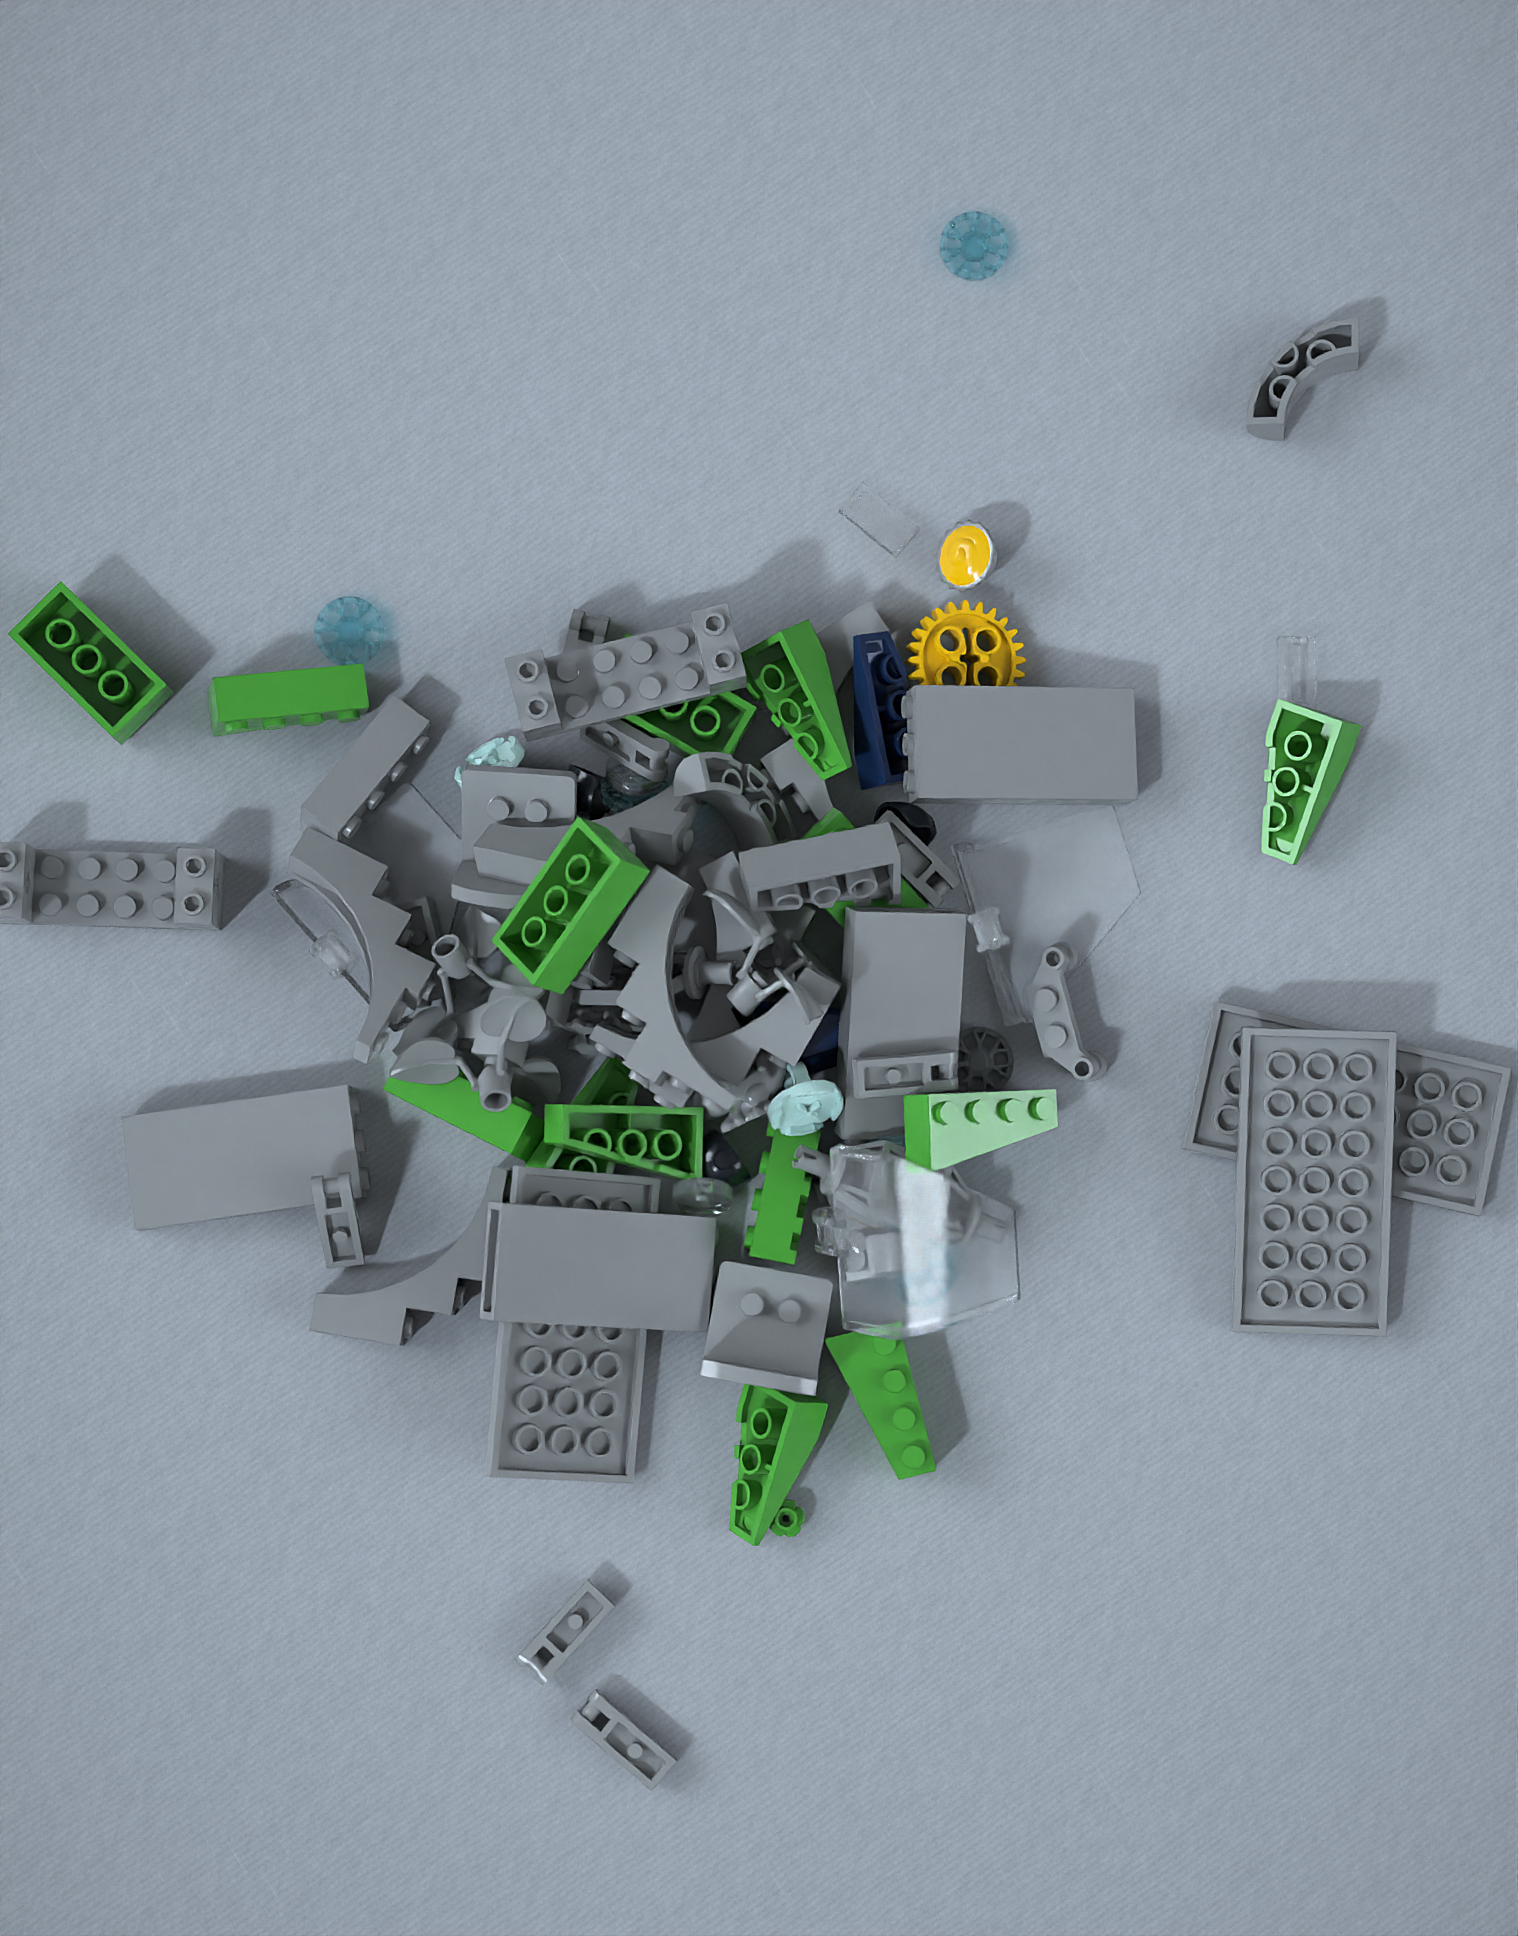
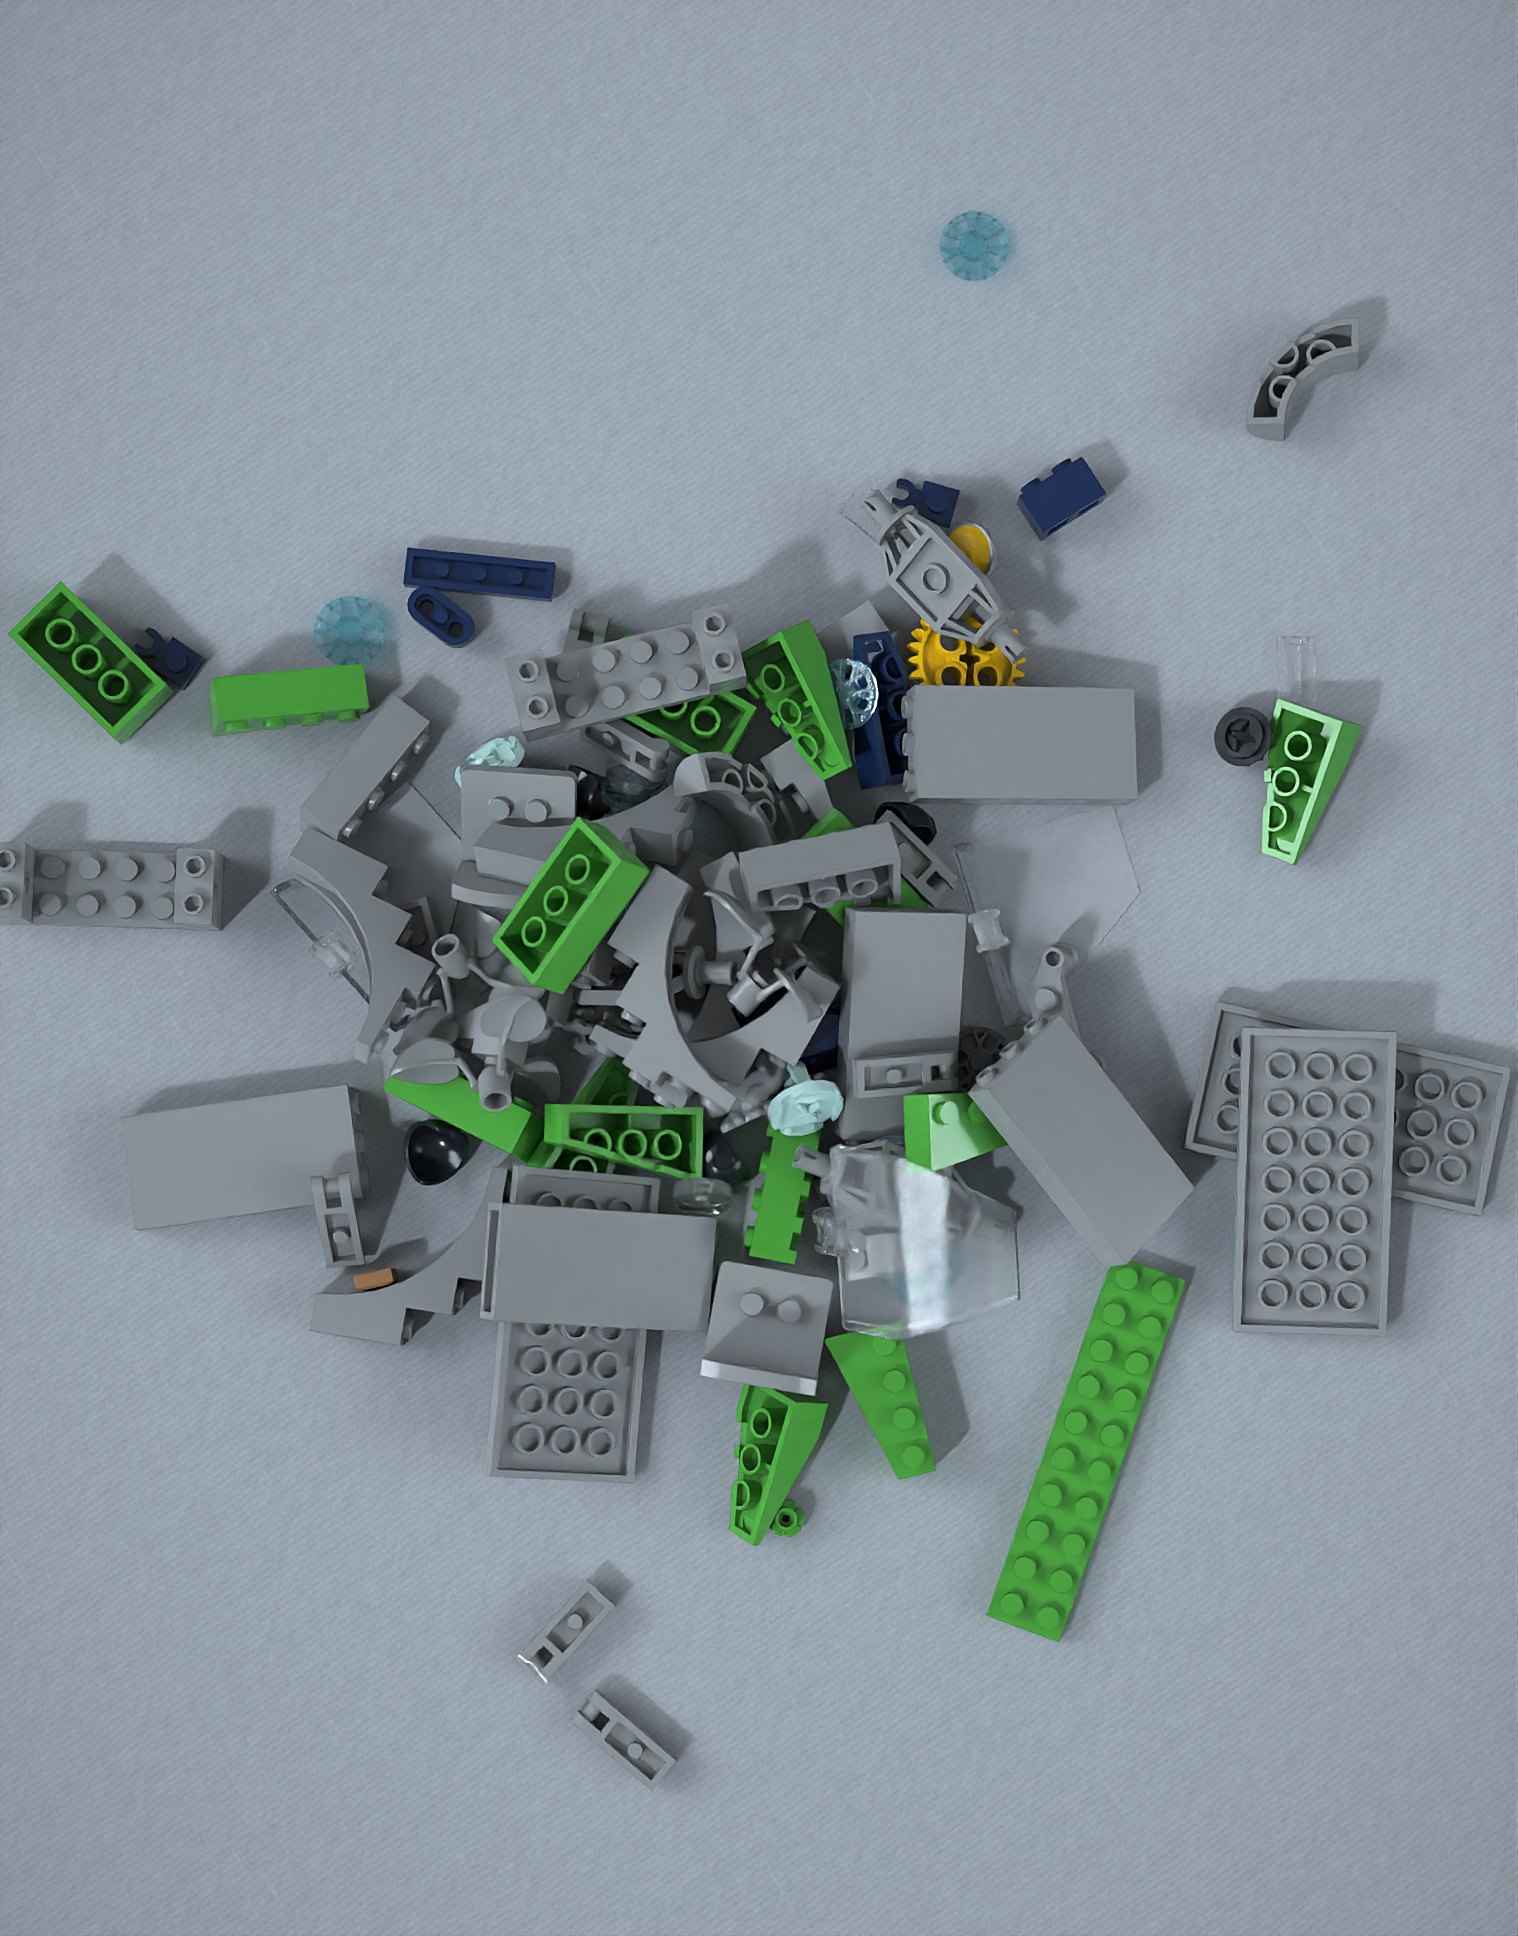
(173, 660): none -> dark blue plate
(375, 1279): none -> medium nougat tile
(434, 1151): none -> black helmet
(442, 617): none -> dark blue plate
(480, 574): none -> dark blue plate
(849, 692): none -> clear light blue wheel
(932, 502): none -> dark blue plate
(941, 579): none -> light grey plate
(1060, 497): none -> dark blue brick
(1081, 1139): none -> light grey brick
(1085, 1449): none -> bright green plate
(1237, 721): none -> black gear

